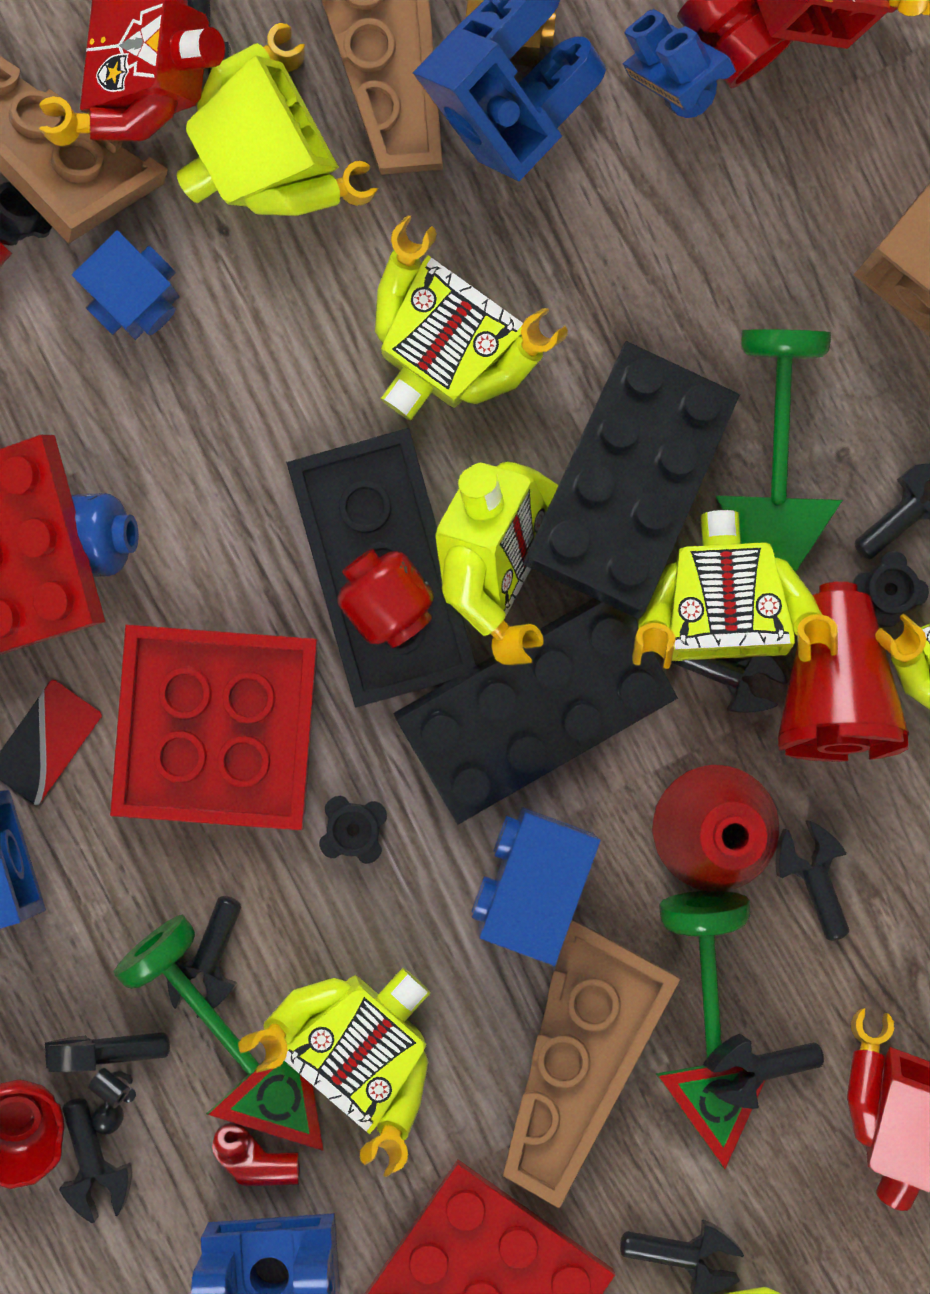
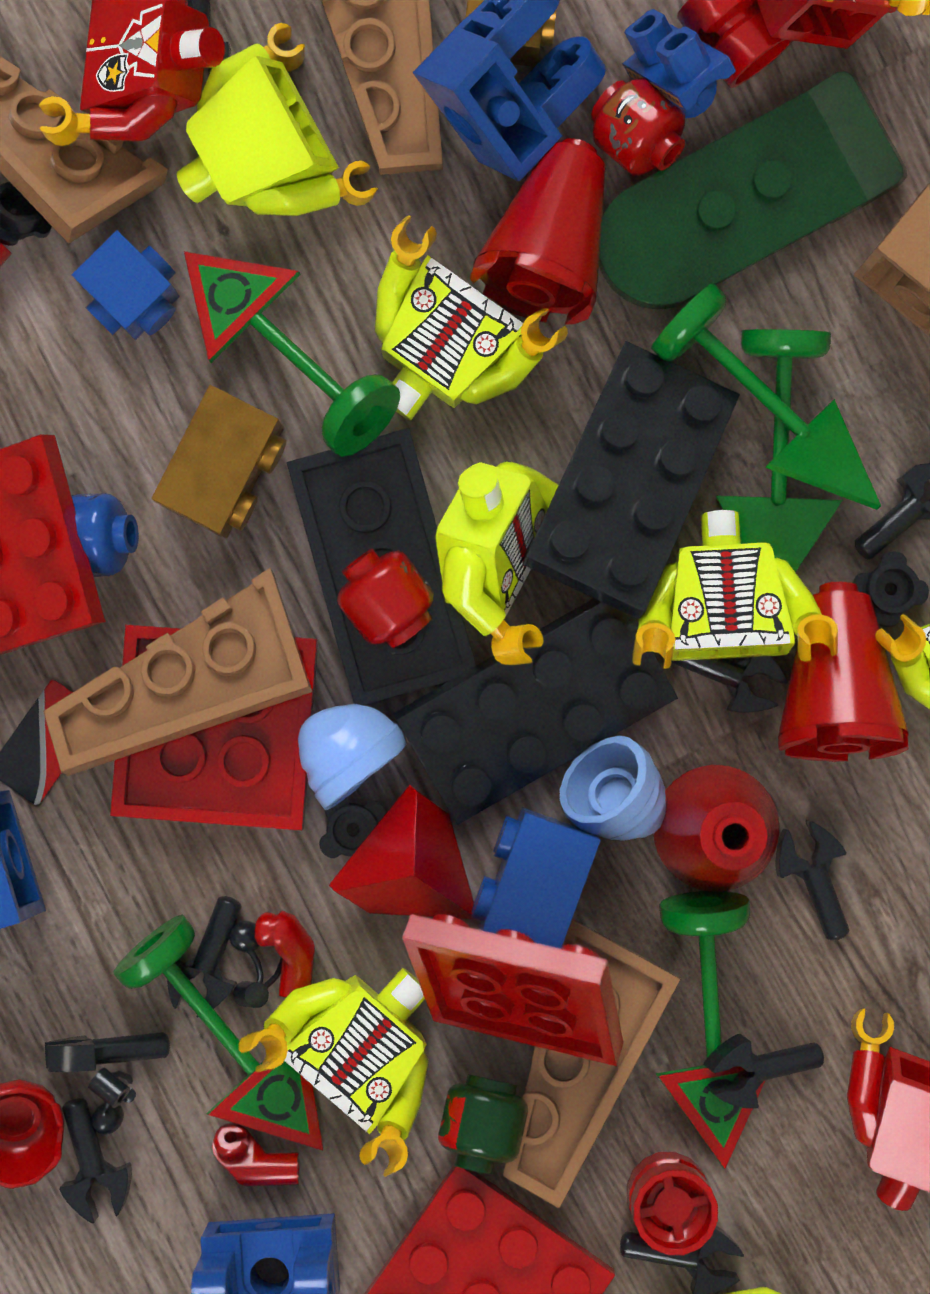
(203, 675): none -> medium nougat wing
(220, 463): none -> pearl gold brick
(235, 294): none -> green piece
(247, 992): none -> black piece
(292, 945): none -> red arm
(345, 748): none -> light blue hat
(408, 864): none -> red slope
(482, 1123): none -> dark green head
(515, 987): none -> red plate
(549, 238): none -> red cone
(614, 791): none -> light blue hat
(638, 126): none -> red head
(672, 1203): none -> red wheel
(748, 195): none -> dark green piece
(821, 450): none -> green piece

